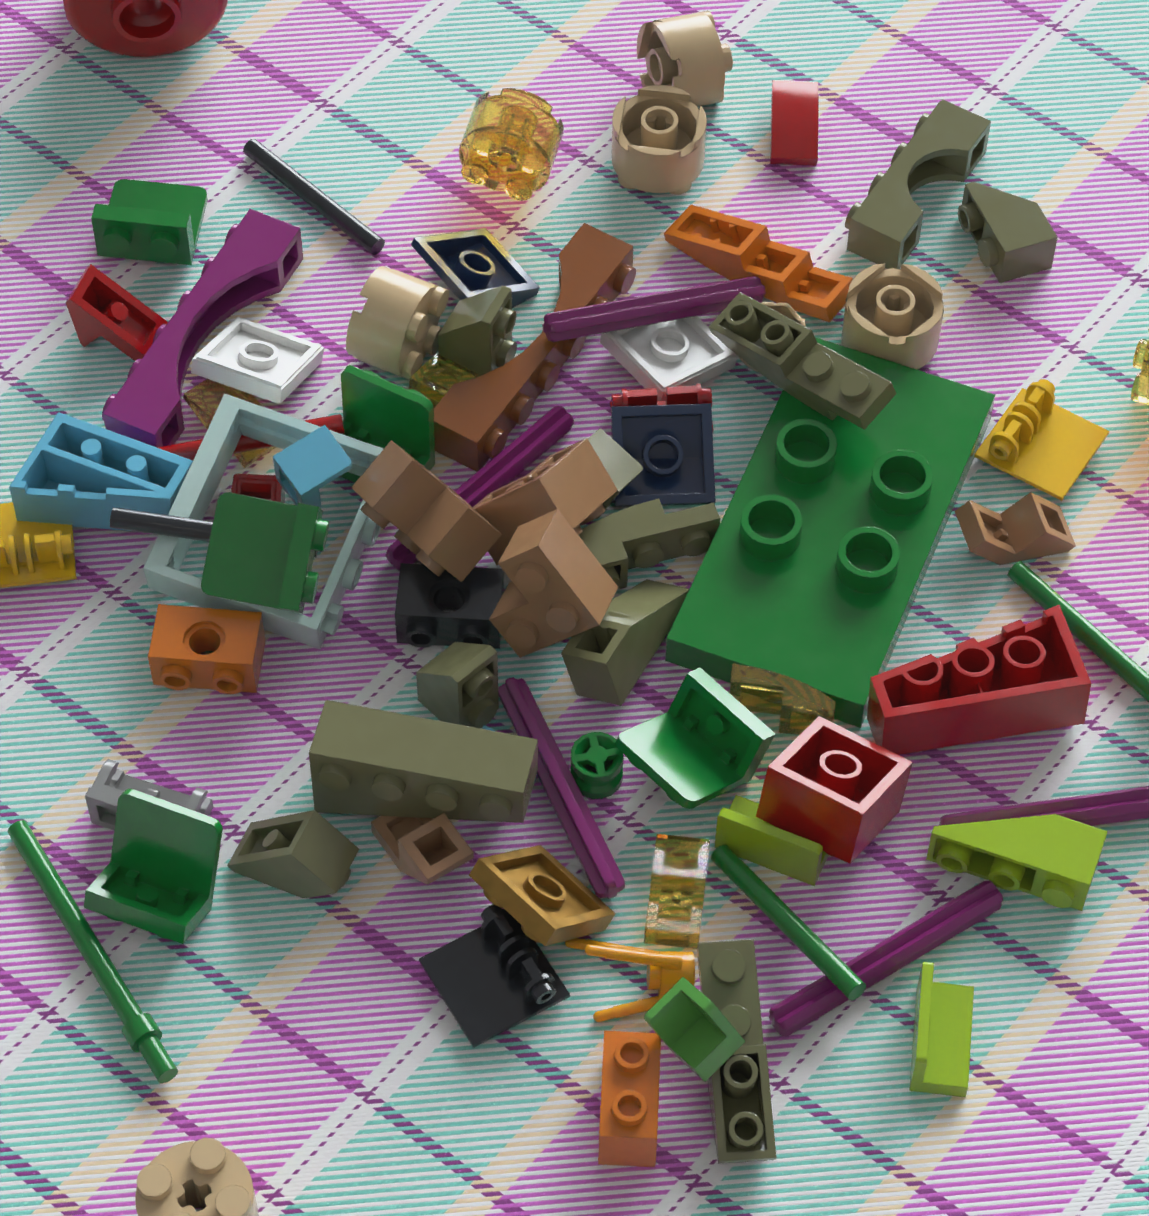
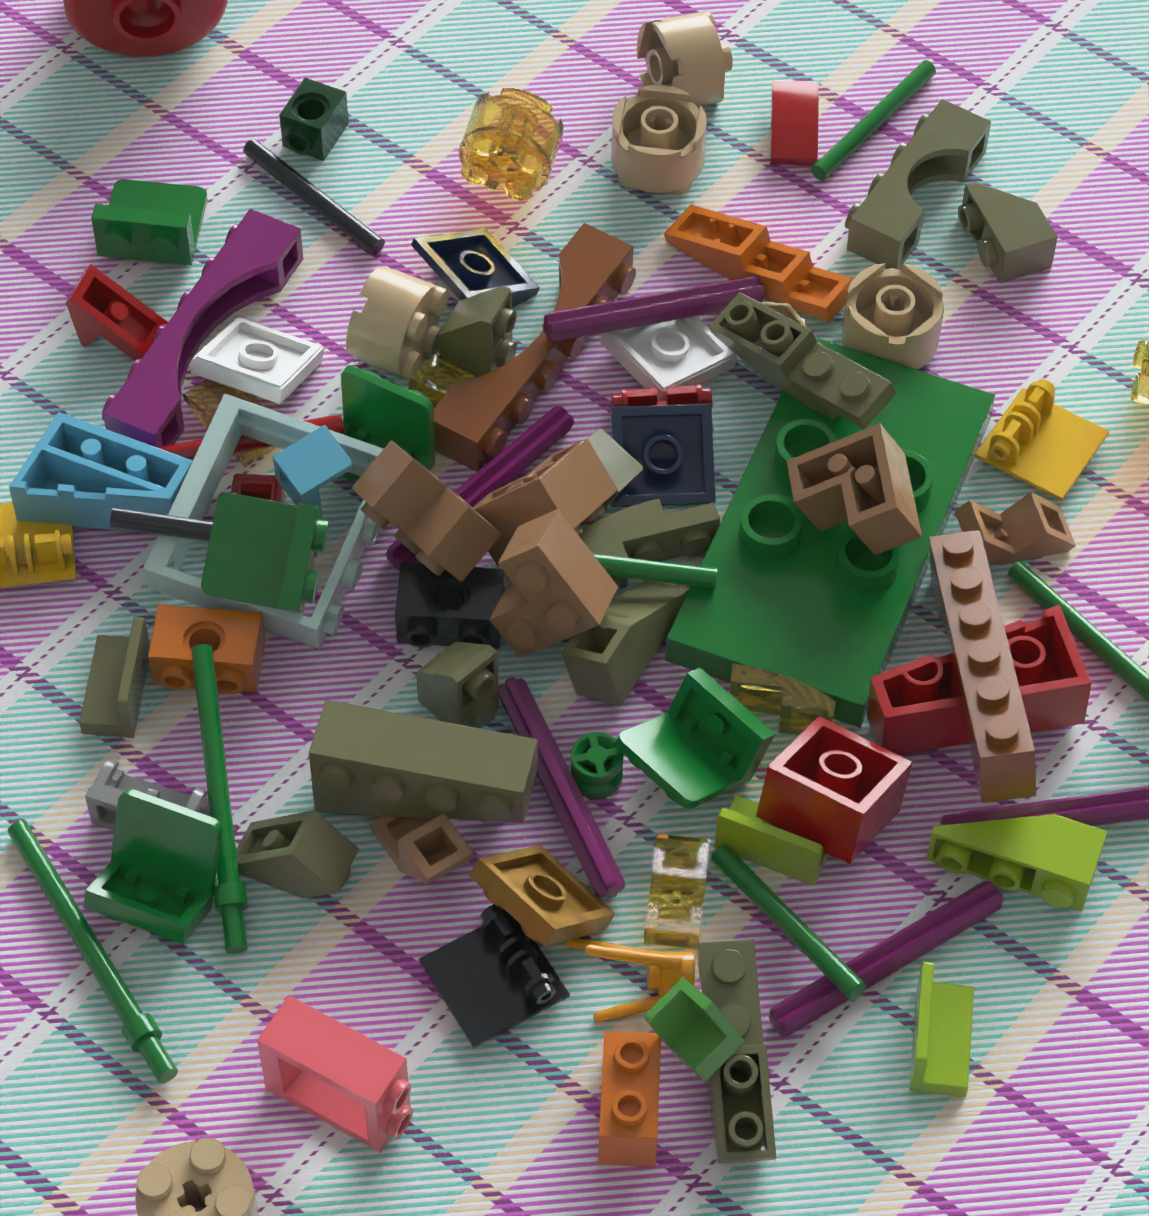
(116, 683): none -> olive panel
(230, 893): none -> green bar
(314, 119): none -> dark green brick
(336, 1074): none -> coral window
(658, 571): none -> green bar
(858, 482): none -> medium nougat brick
(873, 120): none -> green bar
(985, 669): none -> arch

